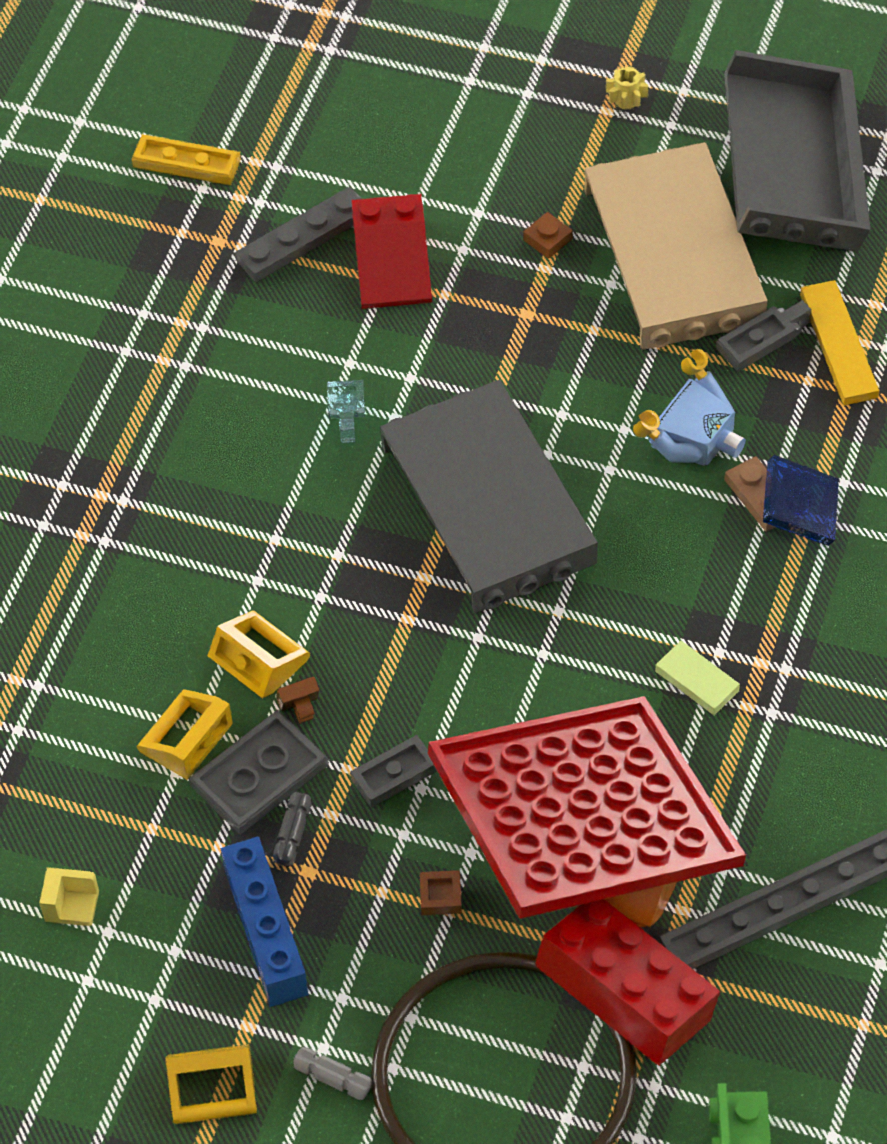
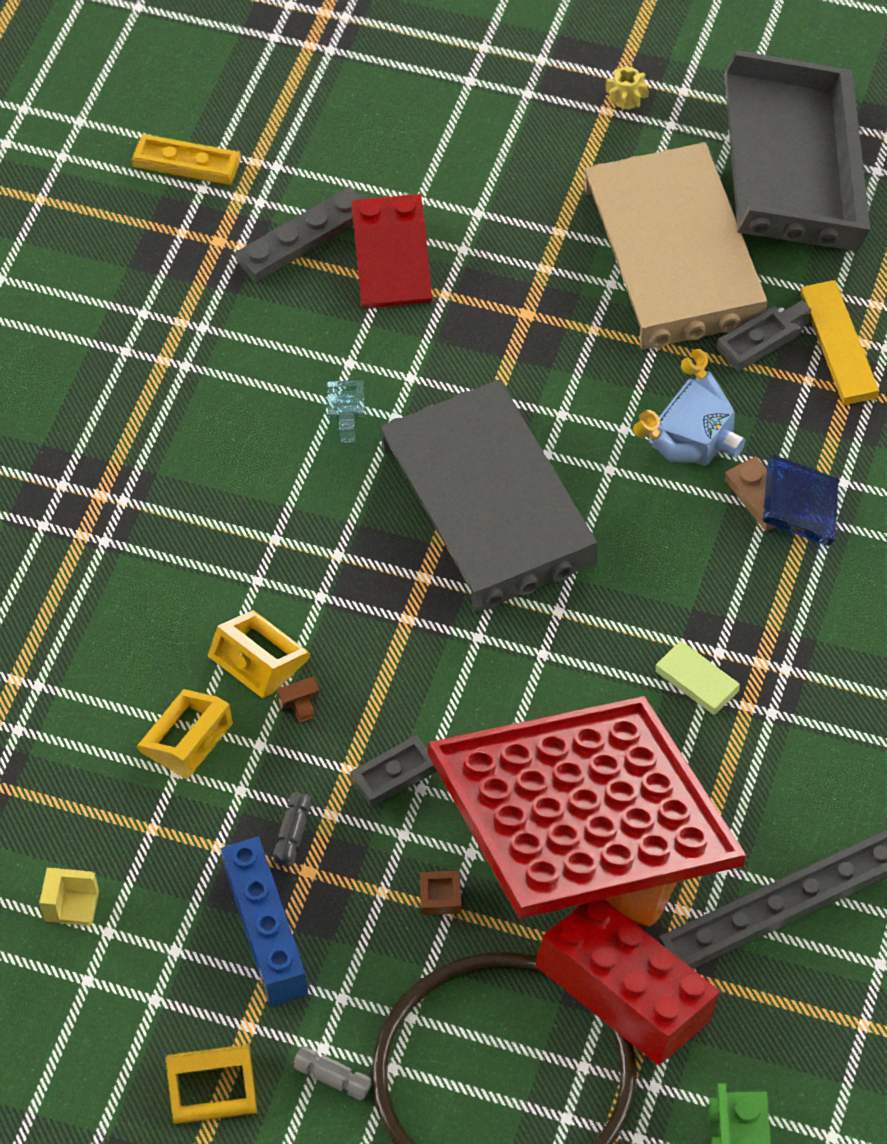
(258, 772): dark grey tile -> none
(548, 235): dark orange plate -> none

